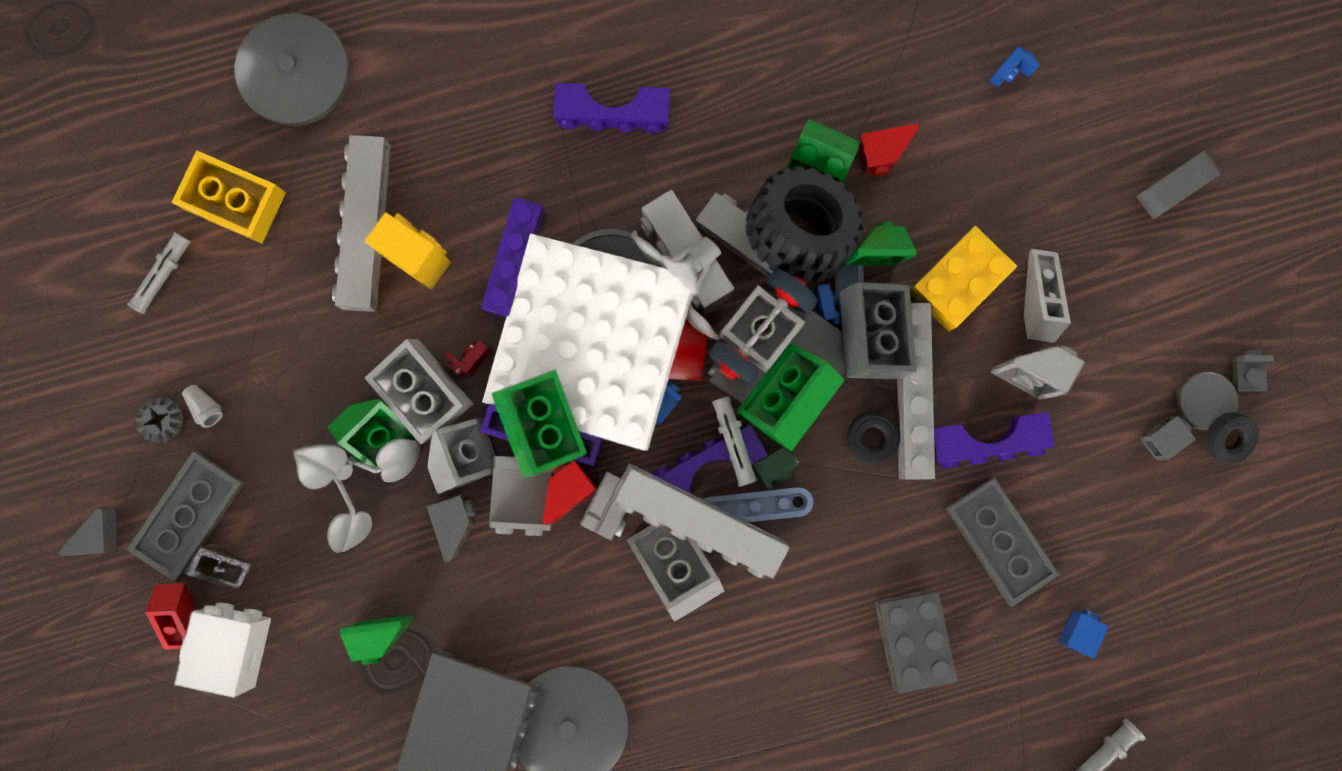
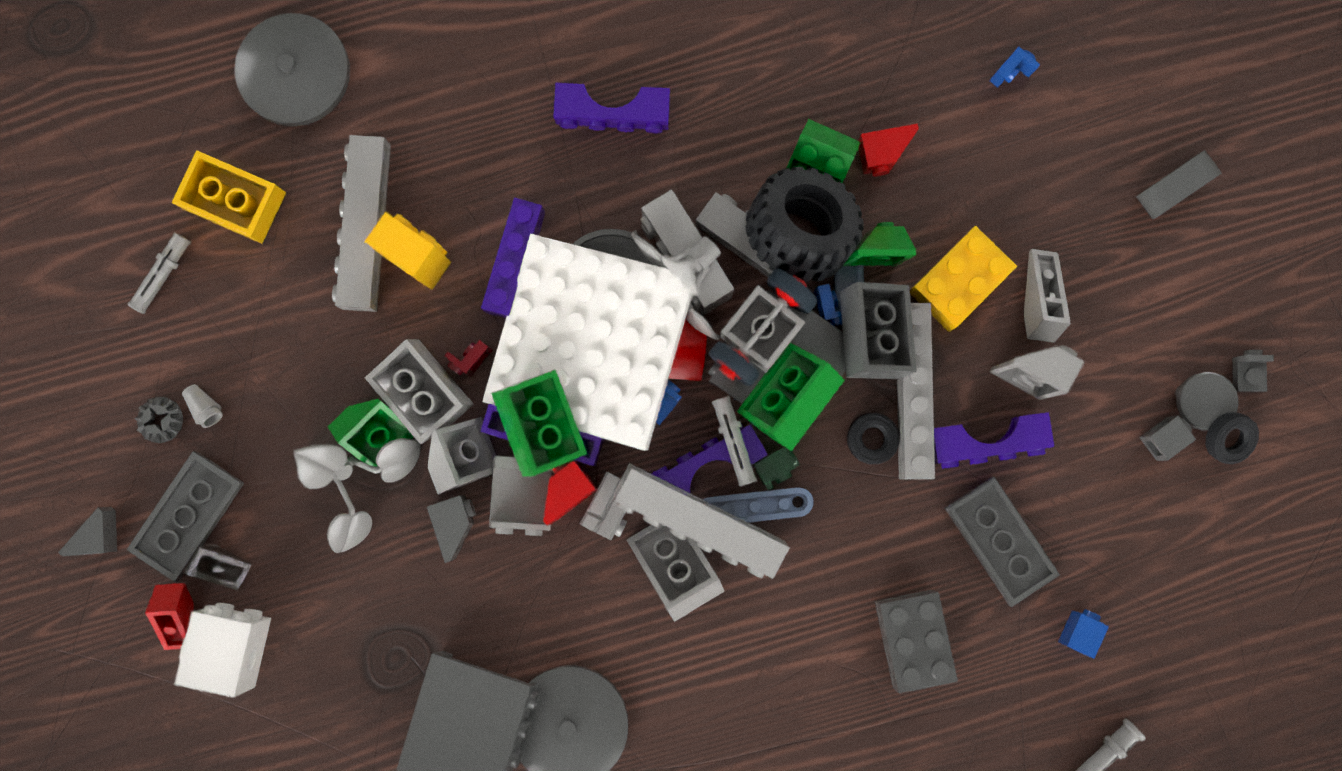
(373, 638): green slope -> none

